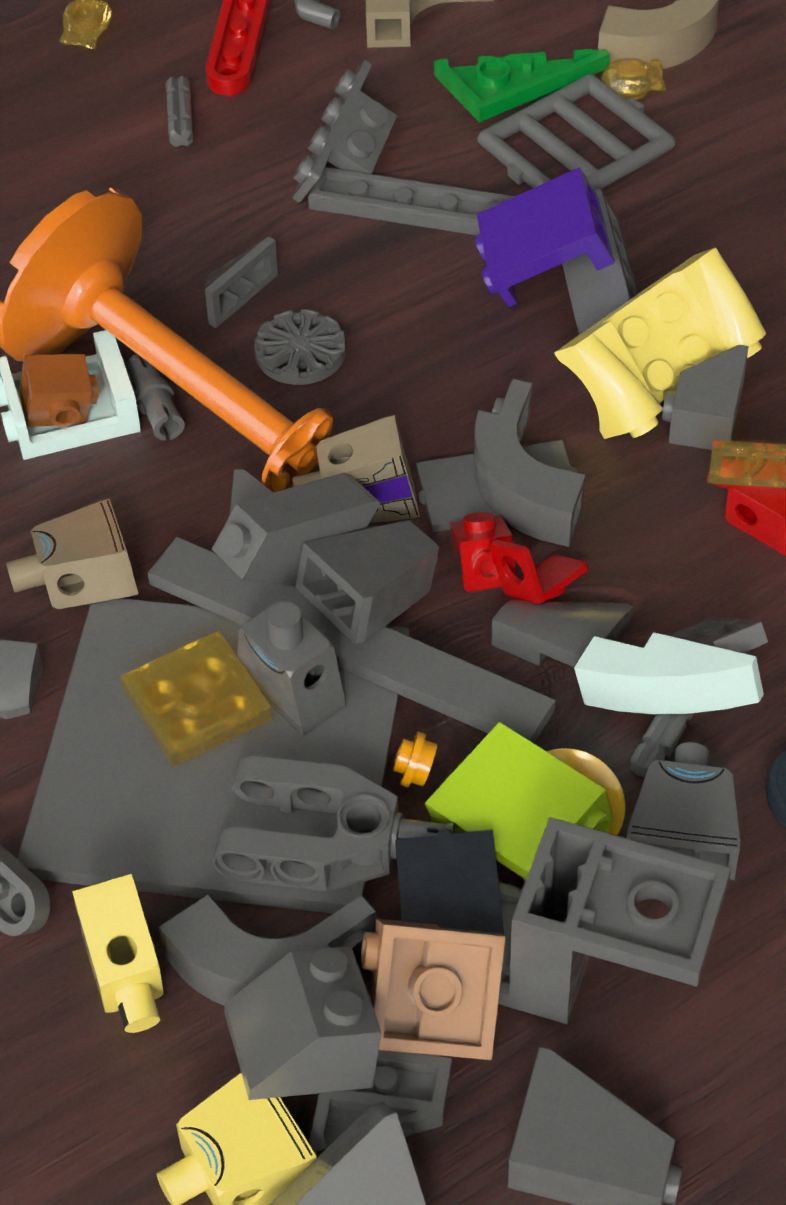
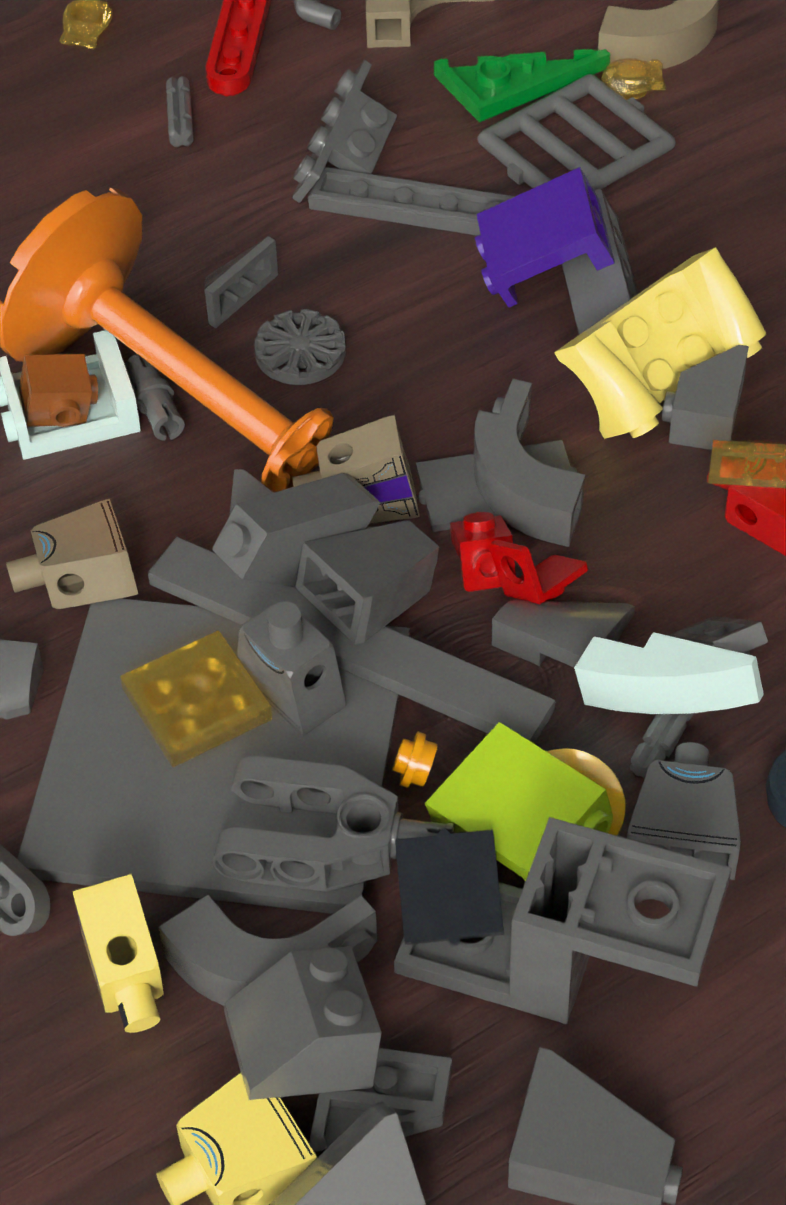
(434, 987): medium nougat plate -> none

